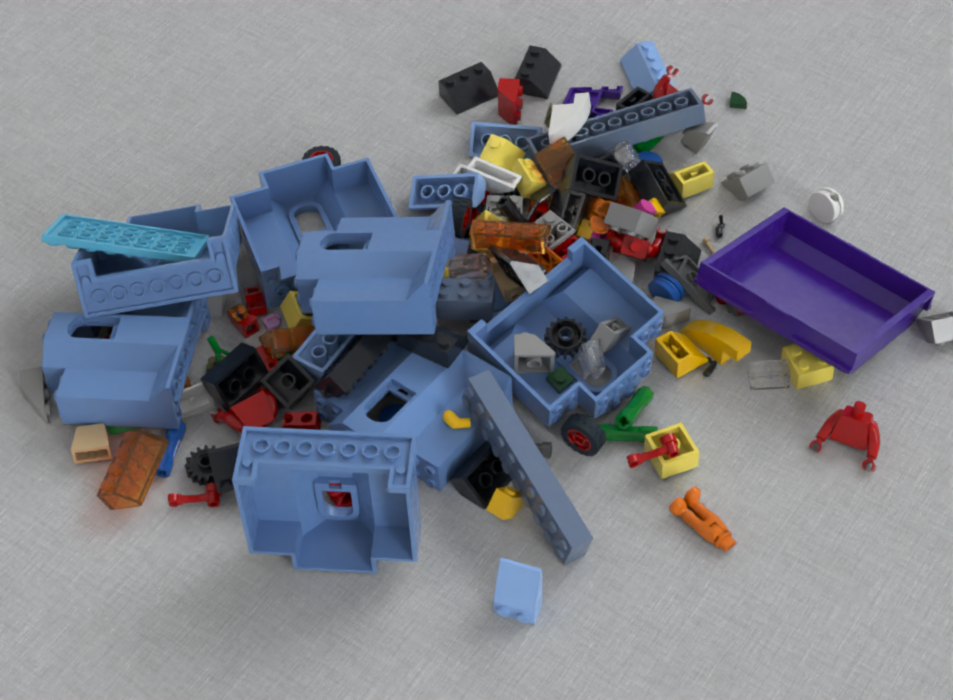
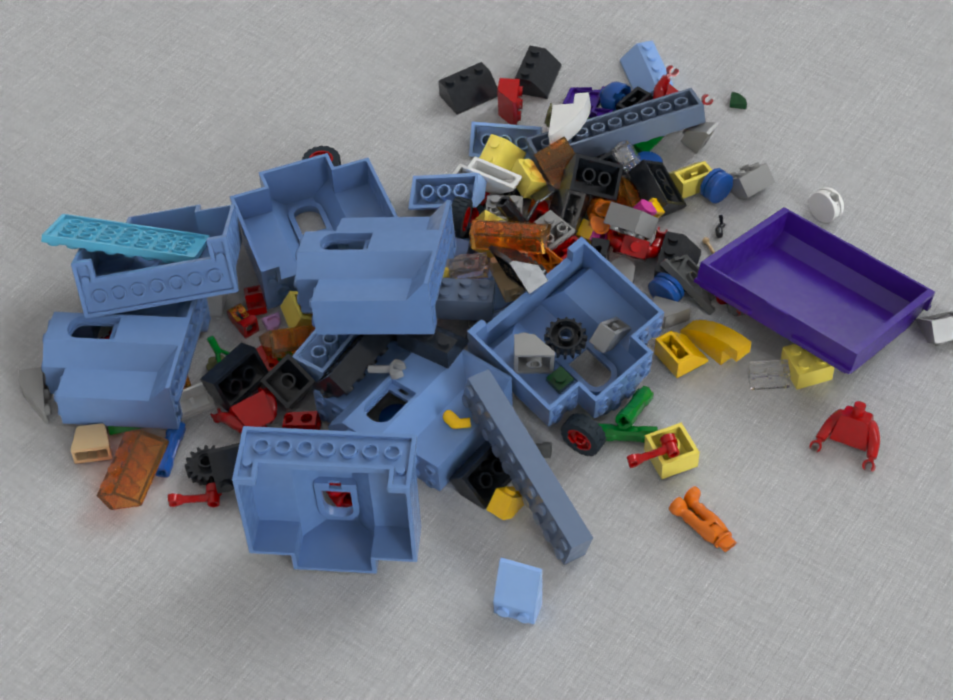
(394, 369): none -> light grey bar
(591, 359): clear slope -> none
(613, 94): none -> blue cylinder
(709, 370): black piece -> none
(716, 185): none -> blue head

